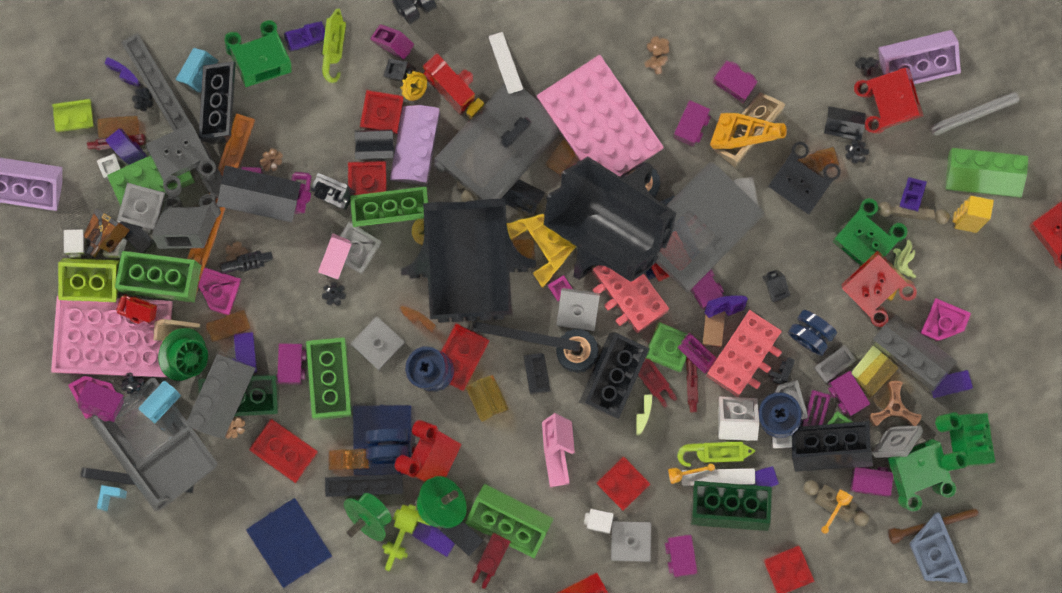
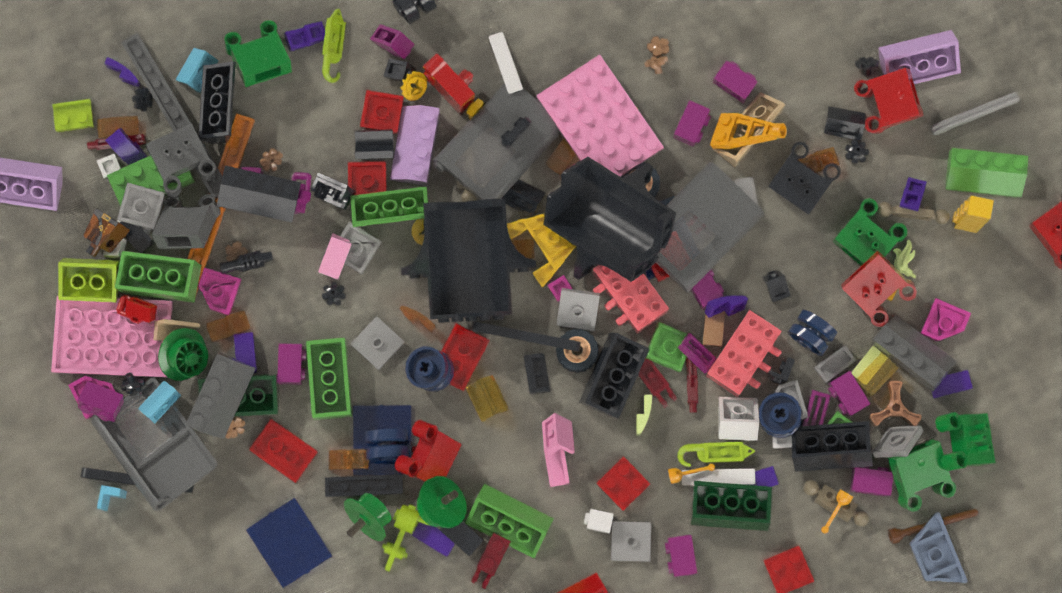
(75, 243): white brick -> none

